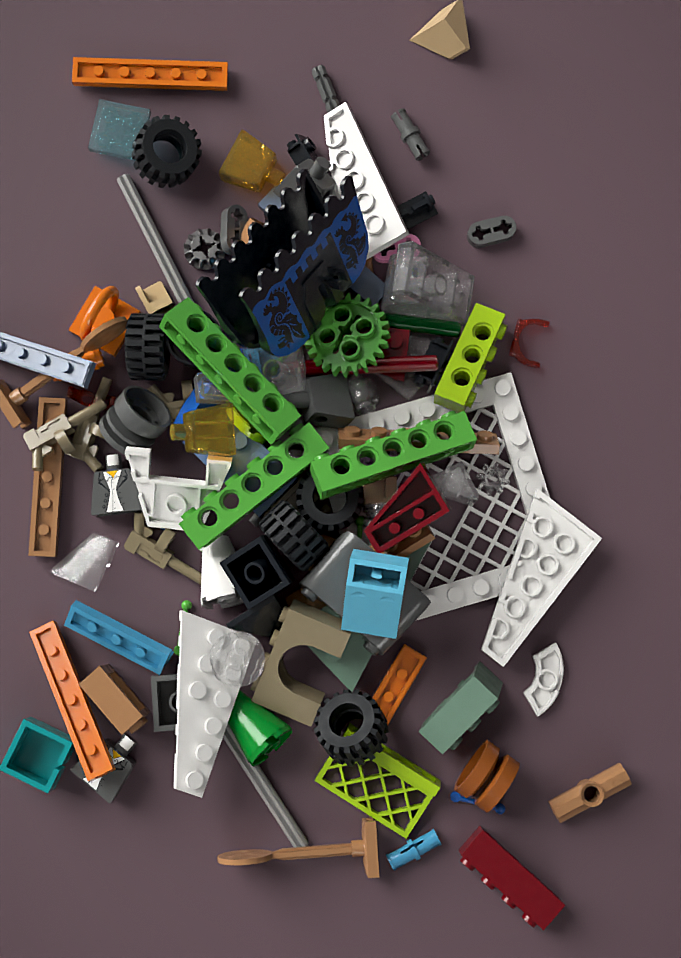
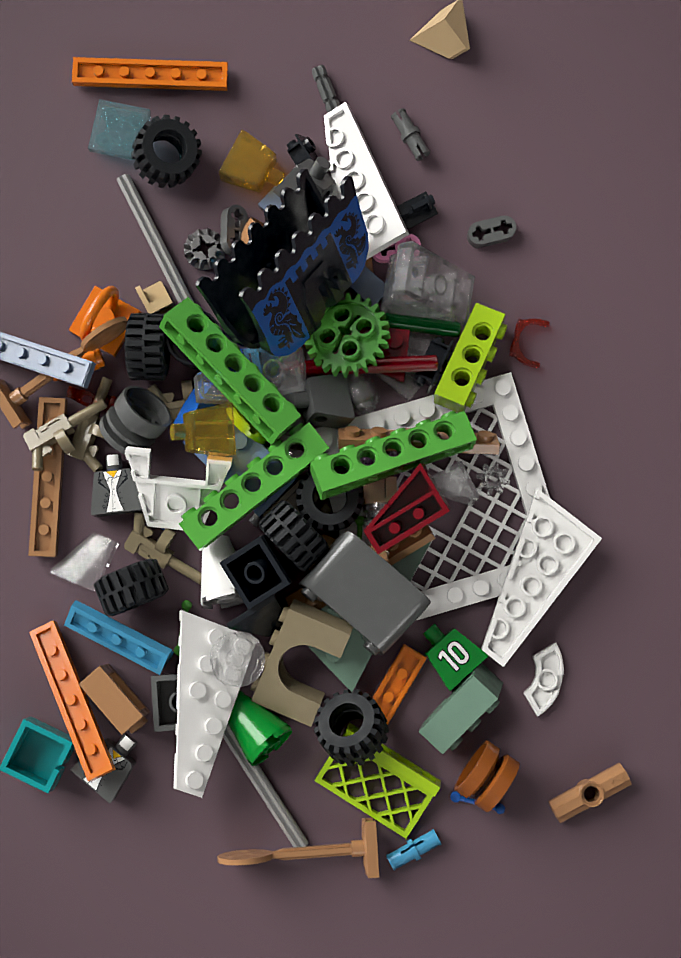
(131, 587): none -> black tyre
(374, 593): medium azure slope -> none
(452, 655): none -> green torso
(511, 877): dark red brick -> none

